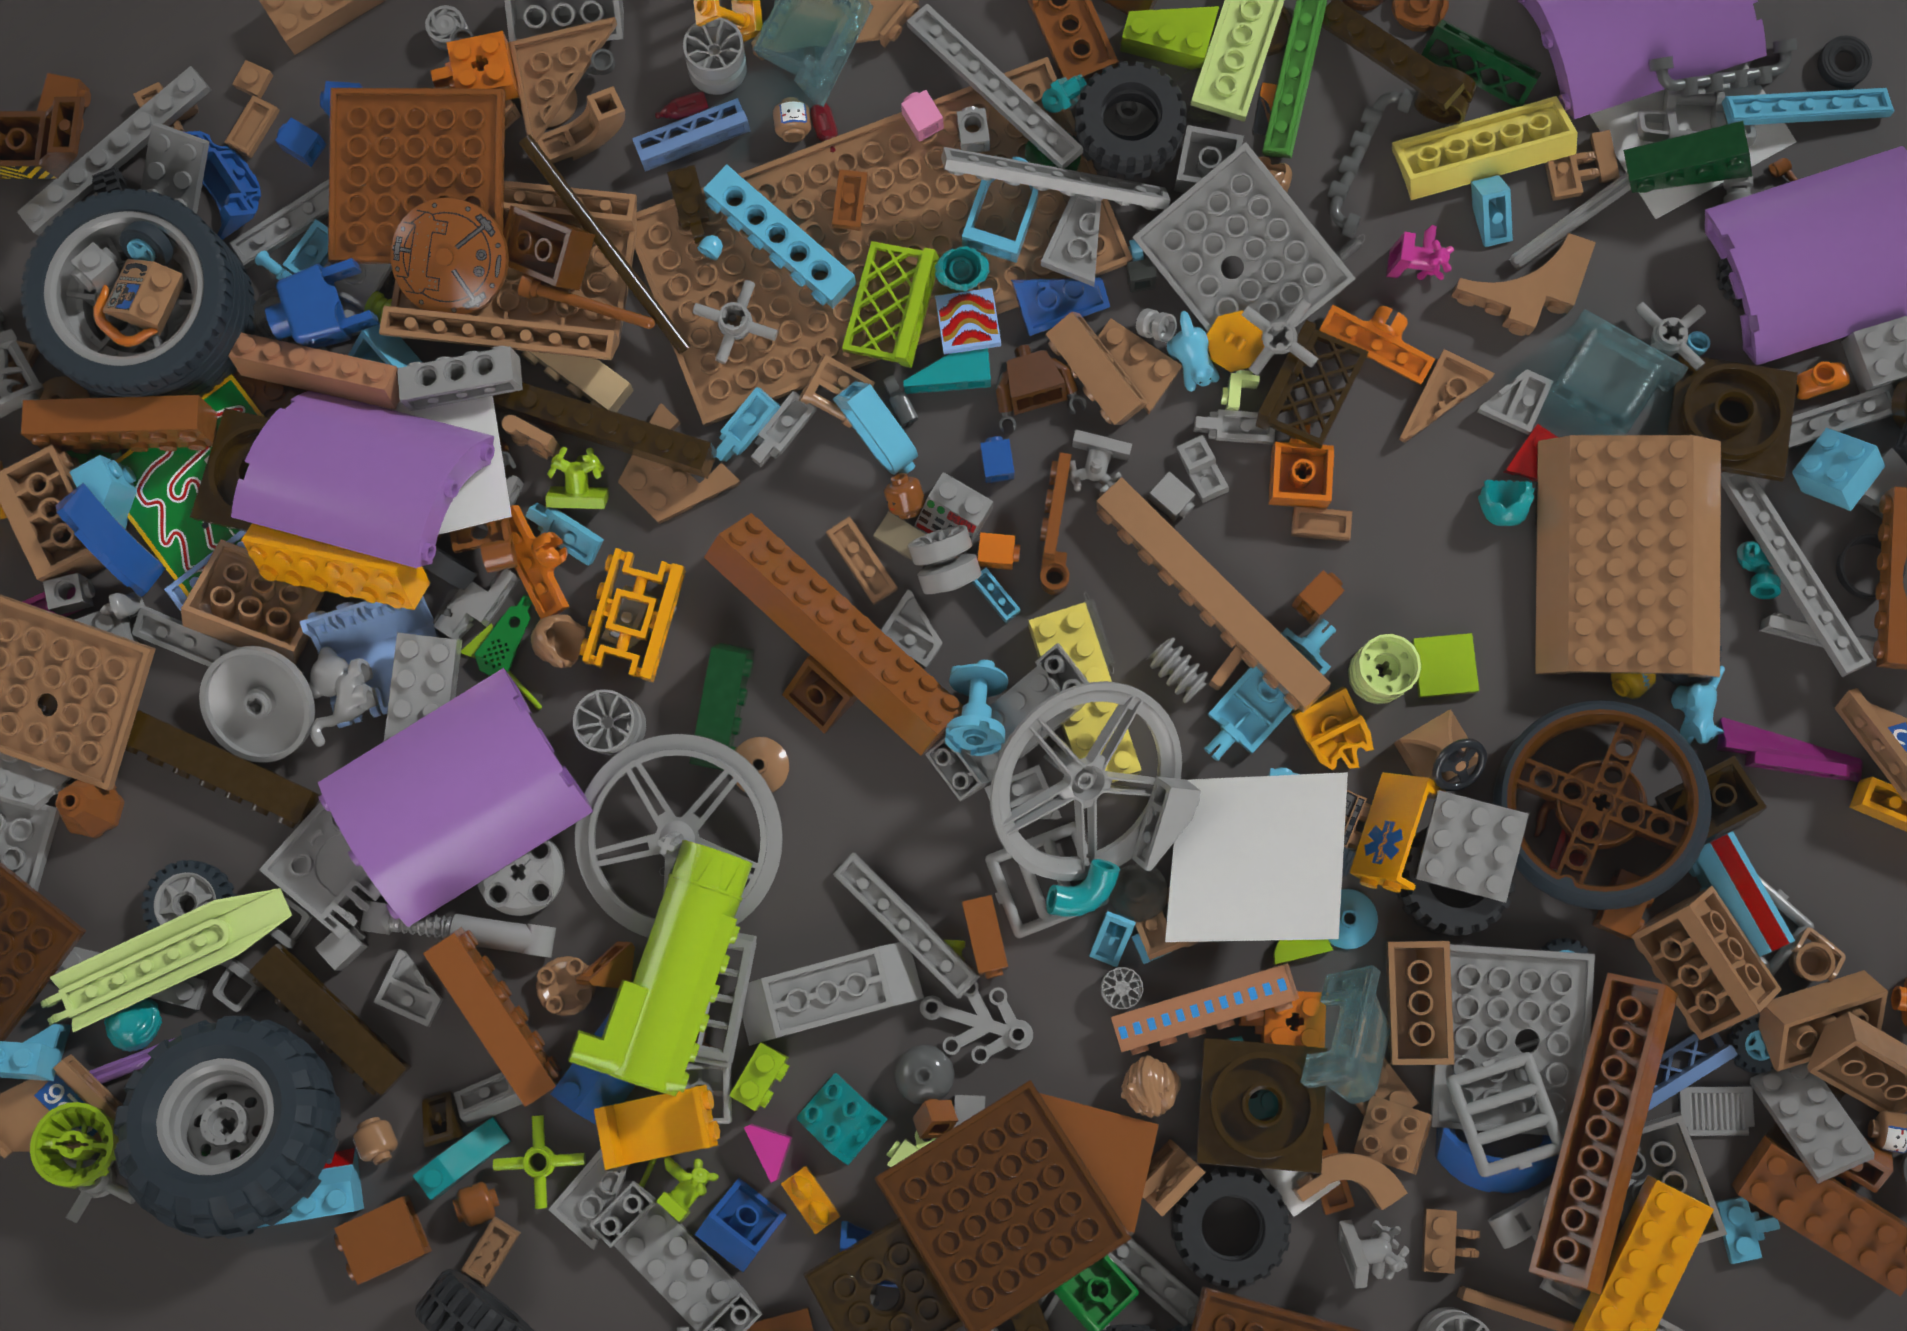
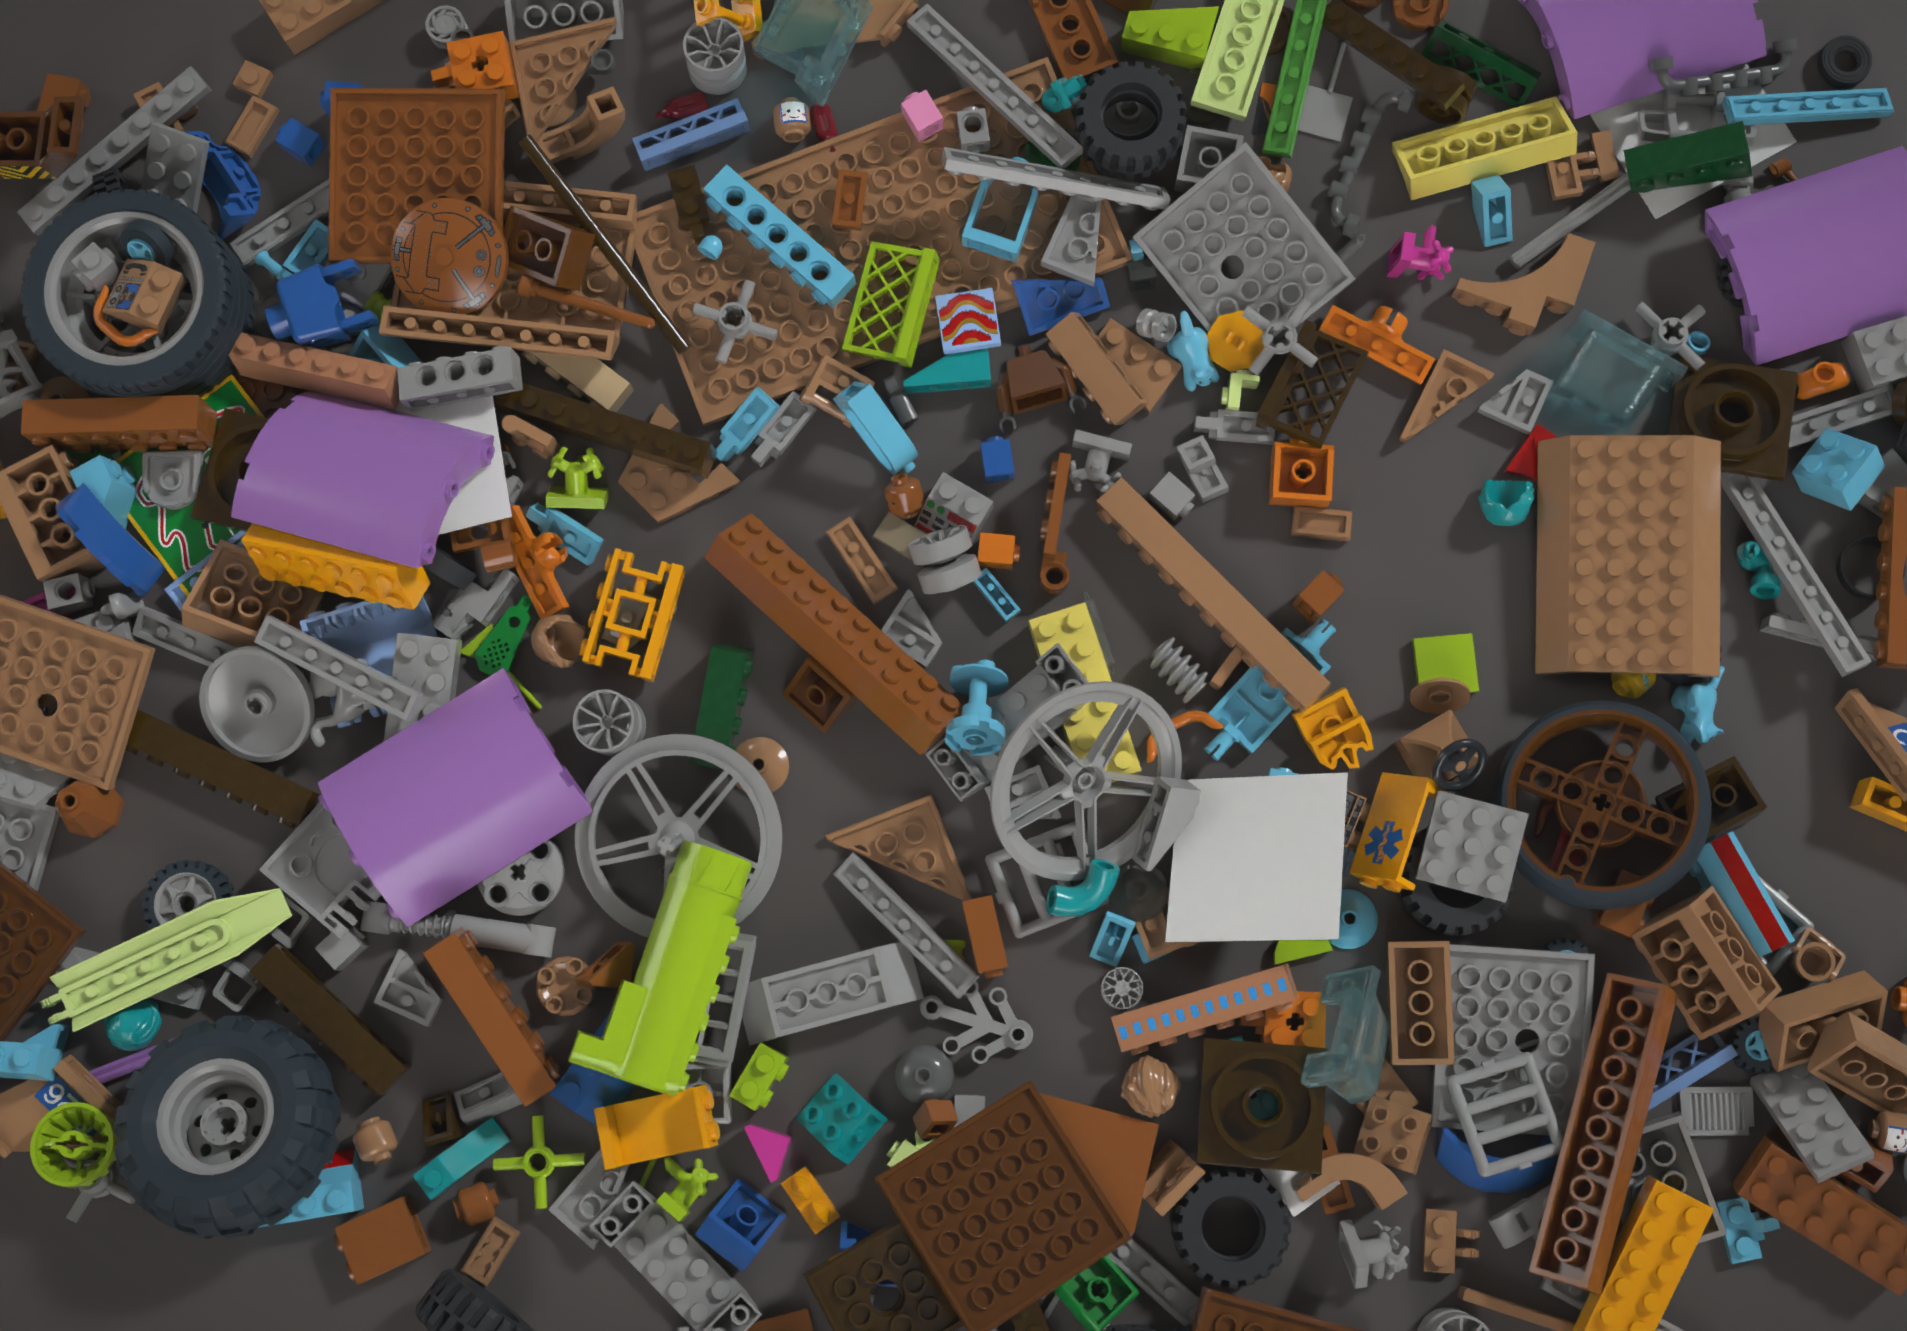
(172, 477): none -> light grey tile
(338, 668): none -> light grey plate
(910, 842): none -> medium nougat tile
(962, 268): teal hair -> none
(1180, 721): none -> orange animal
(1324, 110): none -> light grey piece
(1399, 664): yellowish green wheel -> none
(1440, 695): none -> medium nougat dish
(1786, 754): magenta wedge -> none

